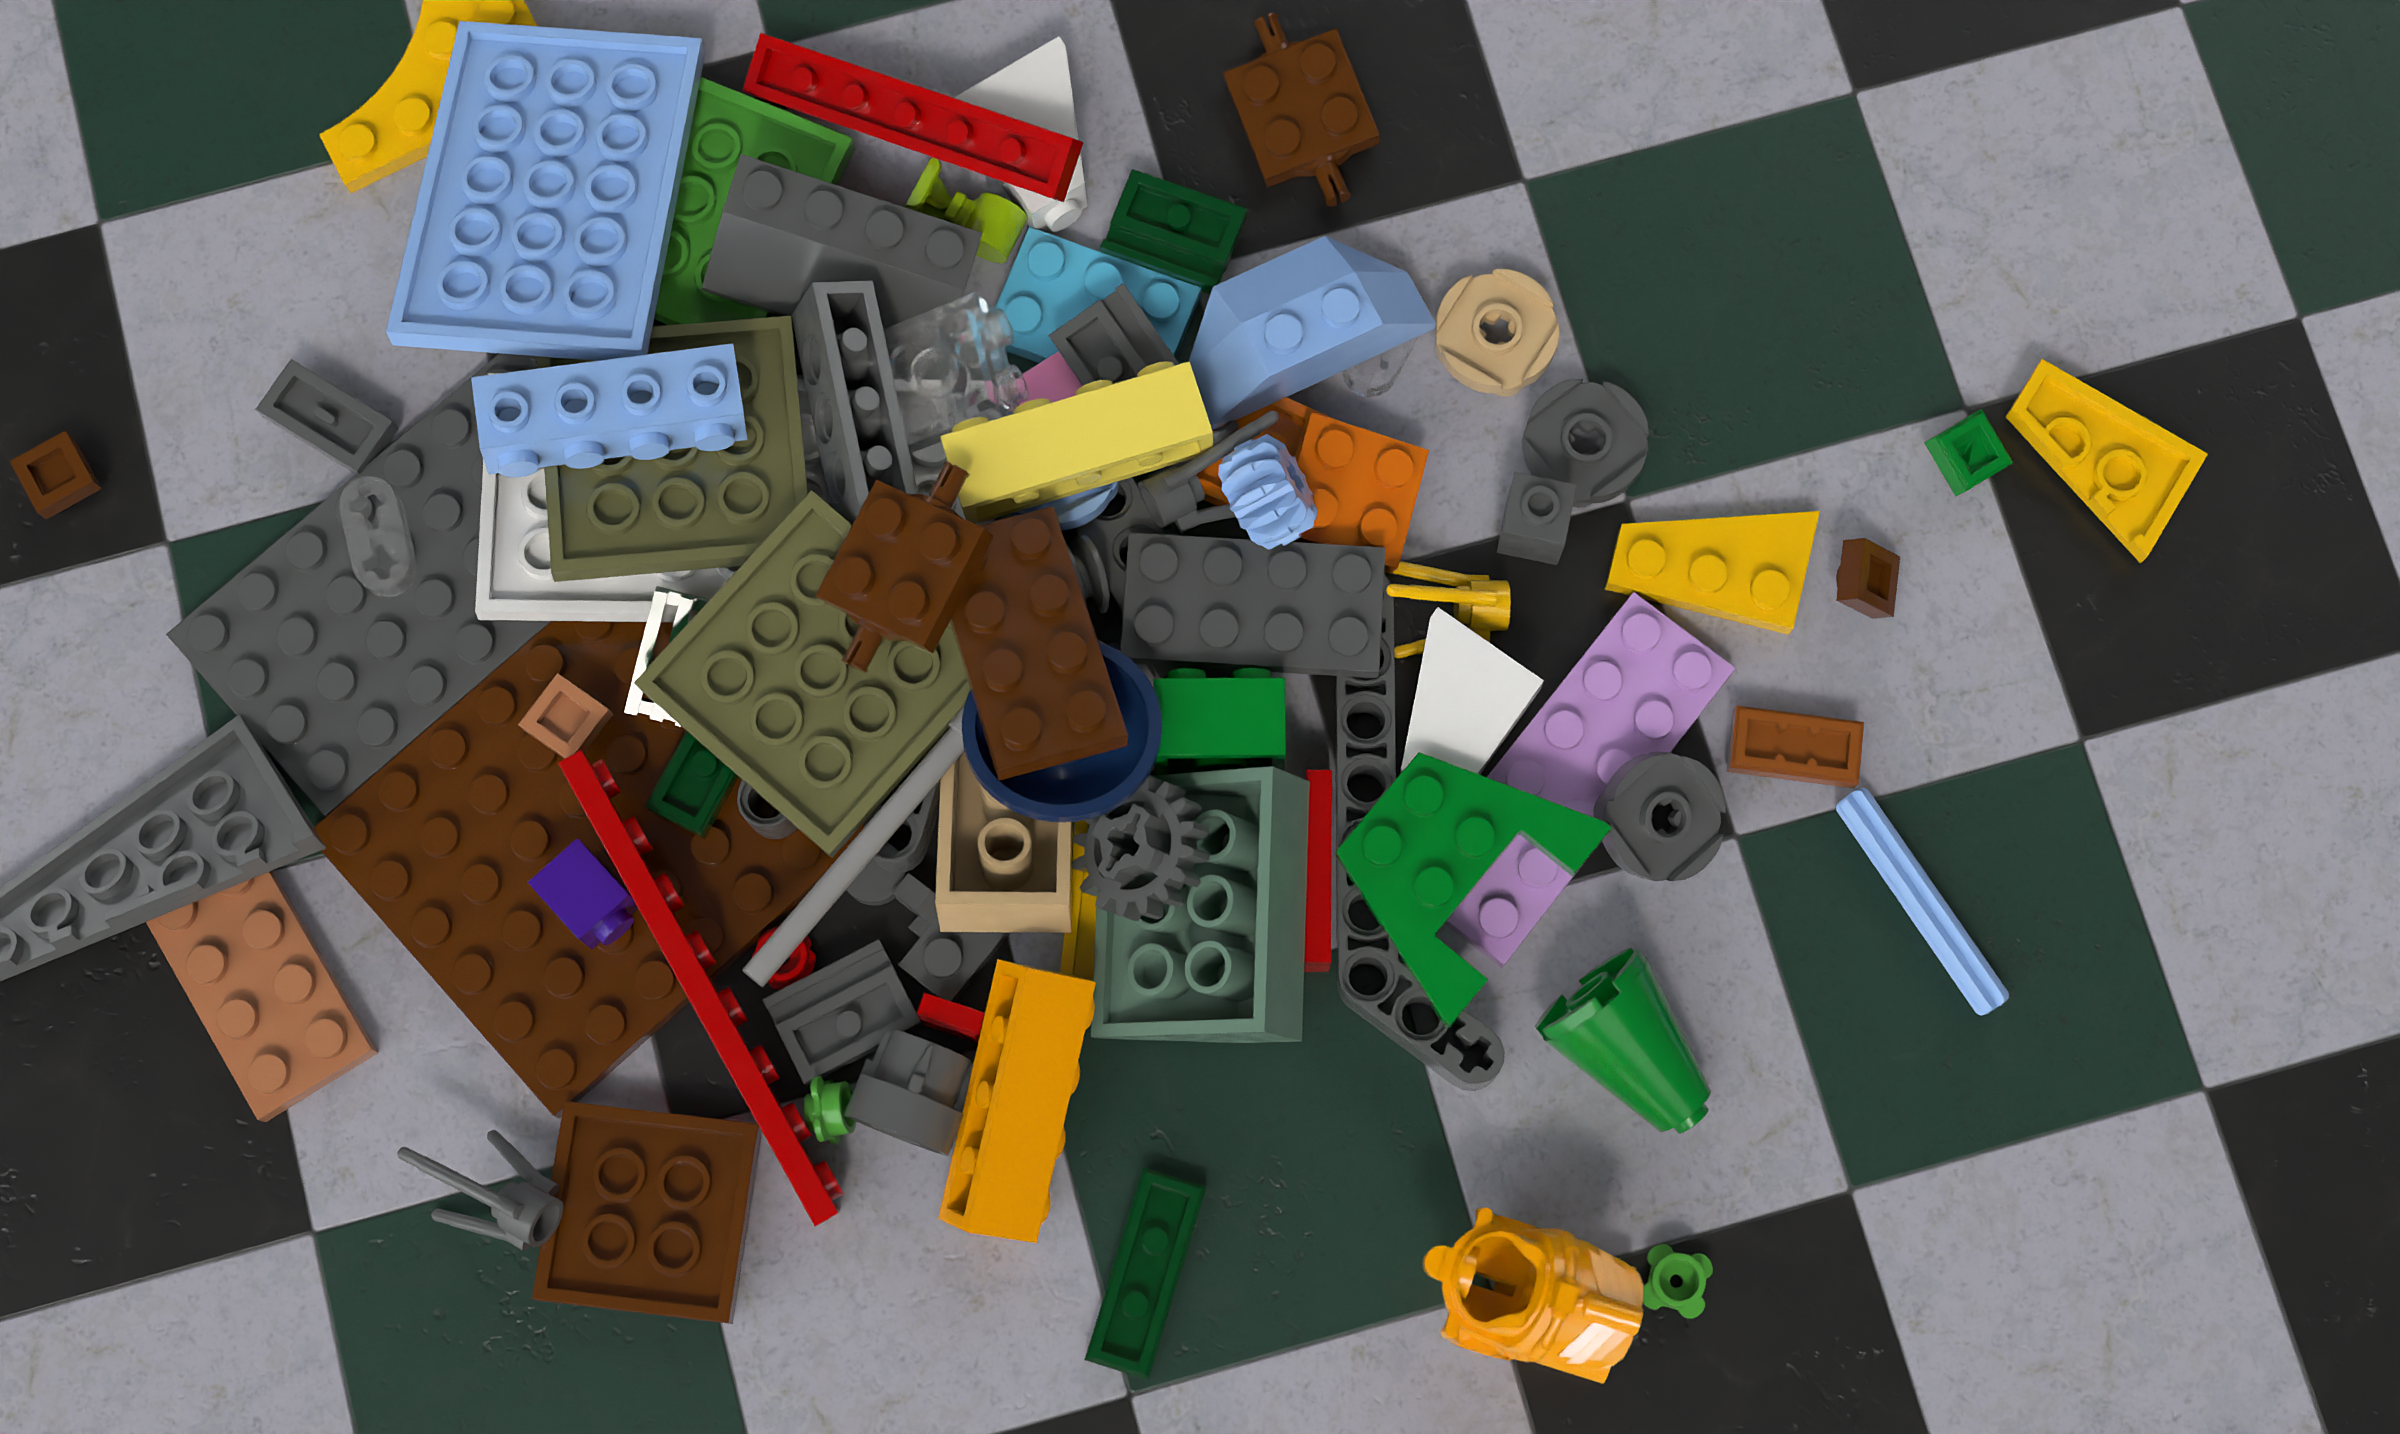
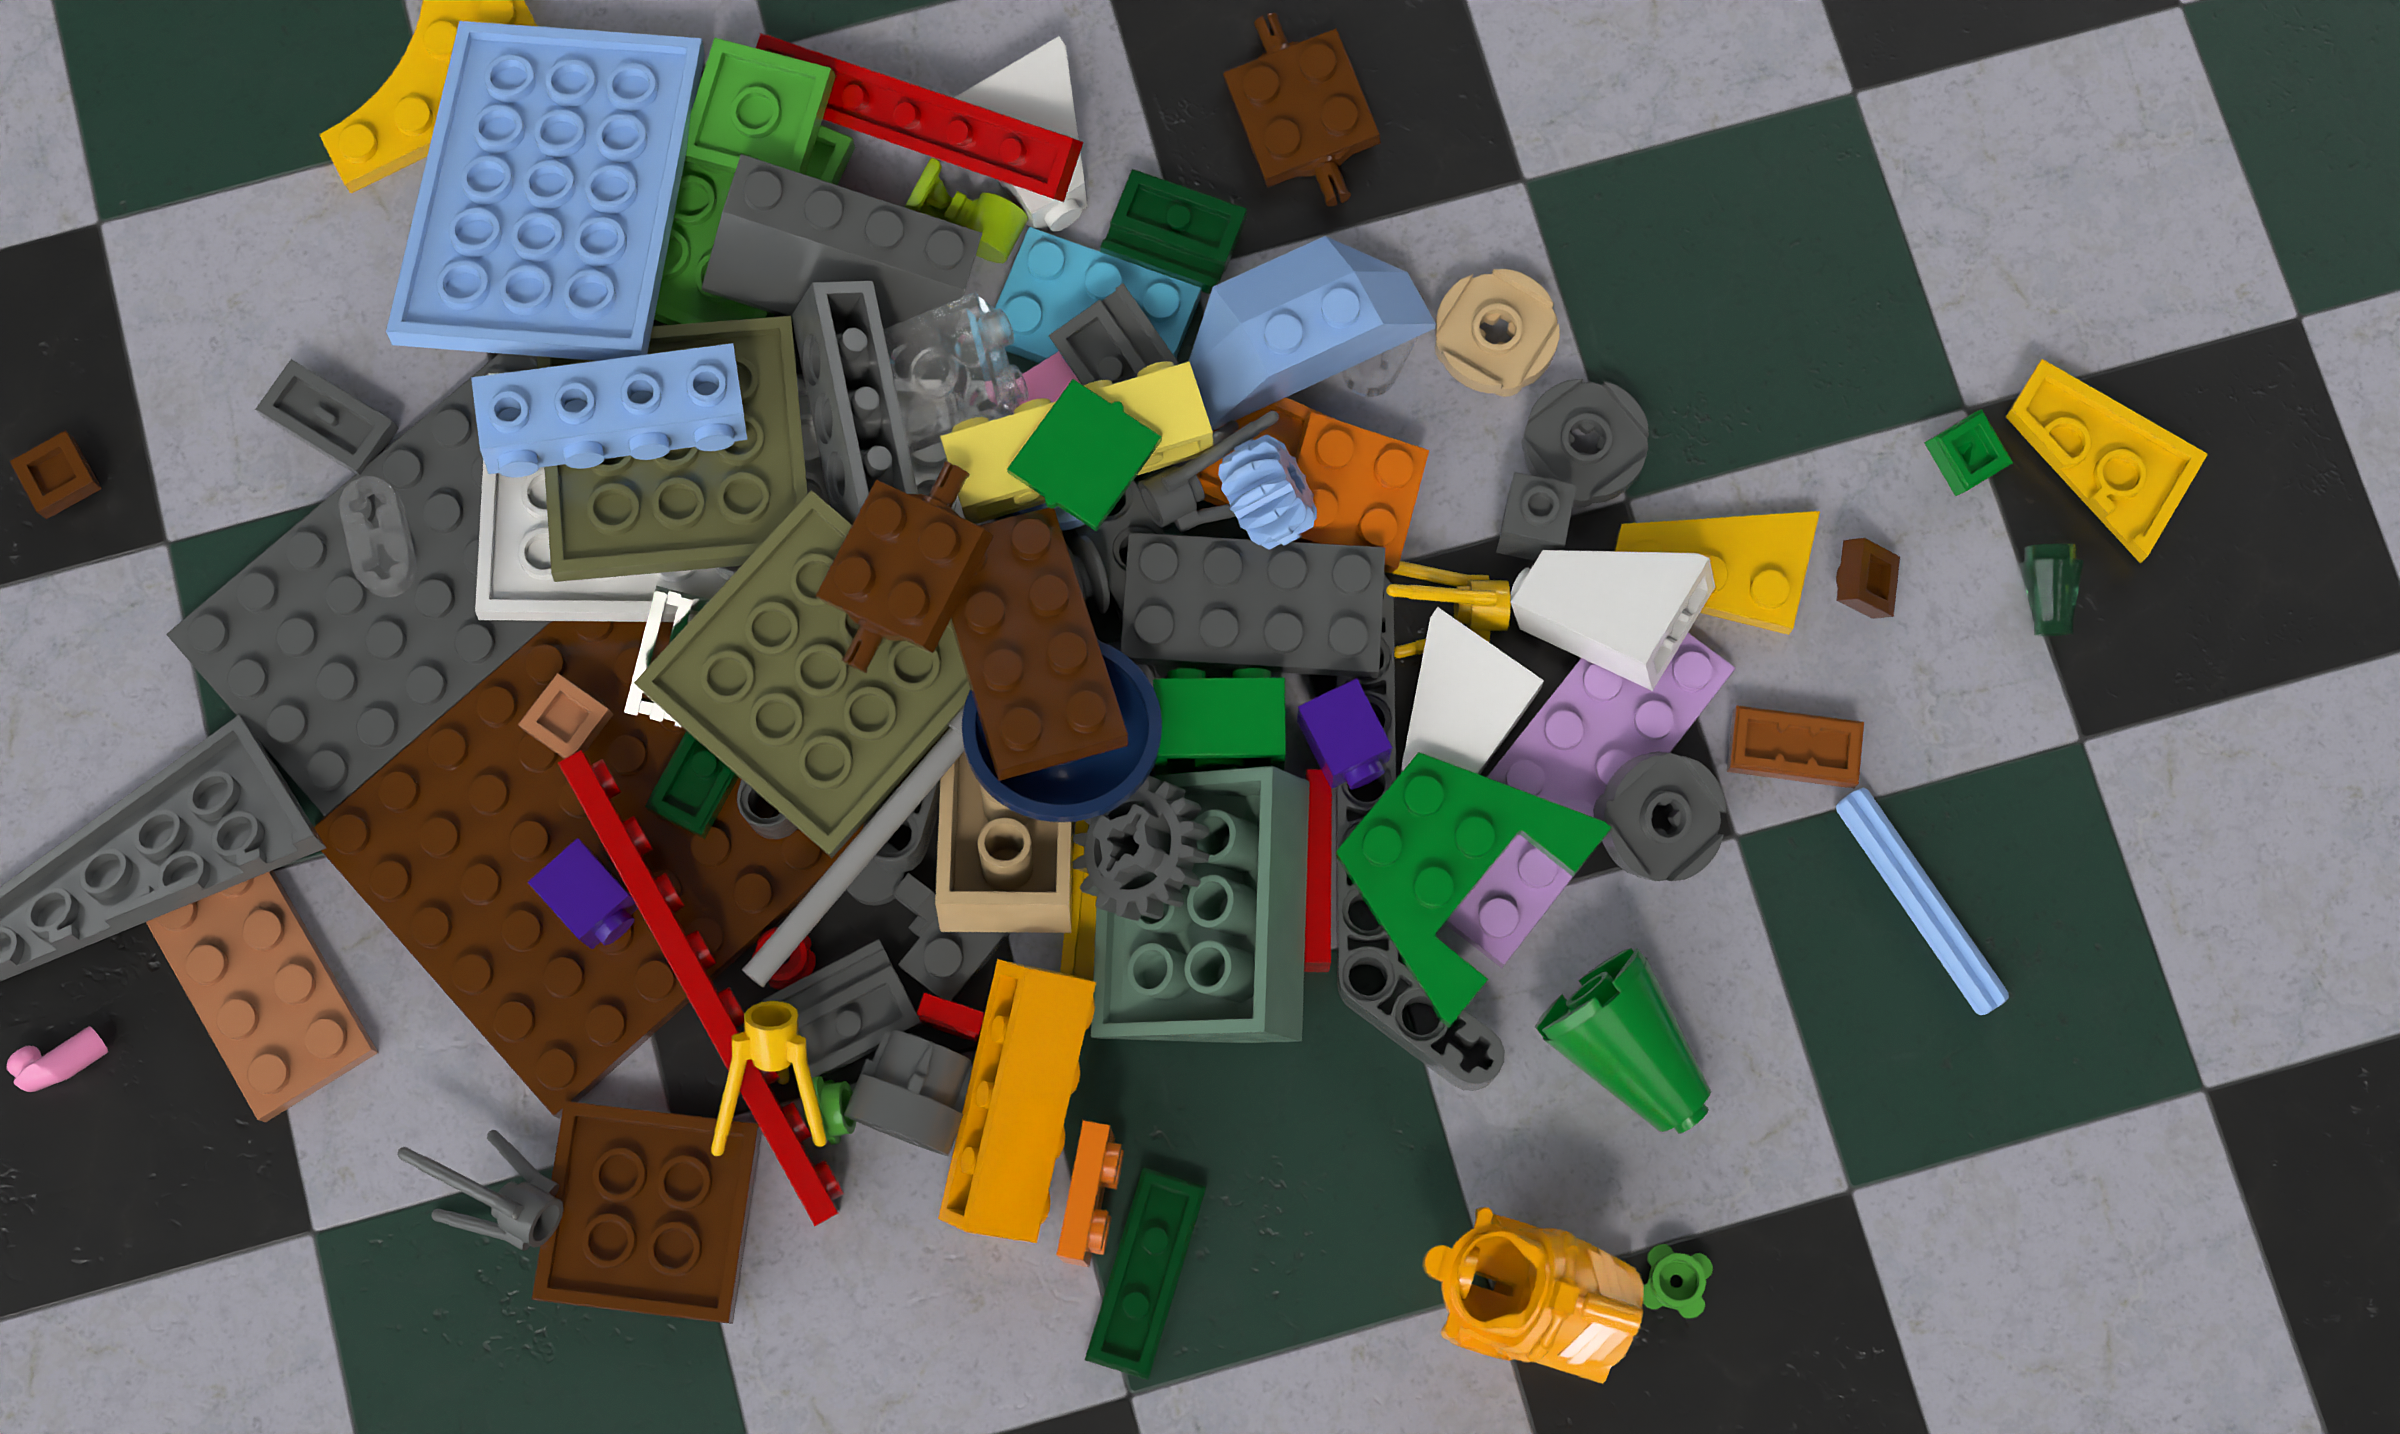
(63, 1062): none -> bright pink arm
(757, 108): none -> bright green plate
(773, 1045): none -> yellow plant
(1084, 454): none -> green piece
(1095, 1167): none -> orange plate
(1345, 736): none -> dark purple brick
(1614, 606): none -> white slope
(2052, 586): none -> clear green cone

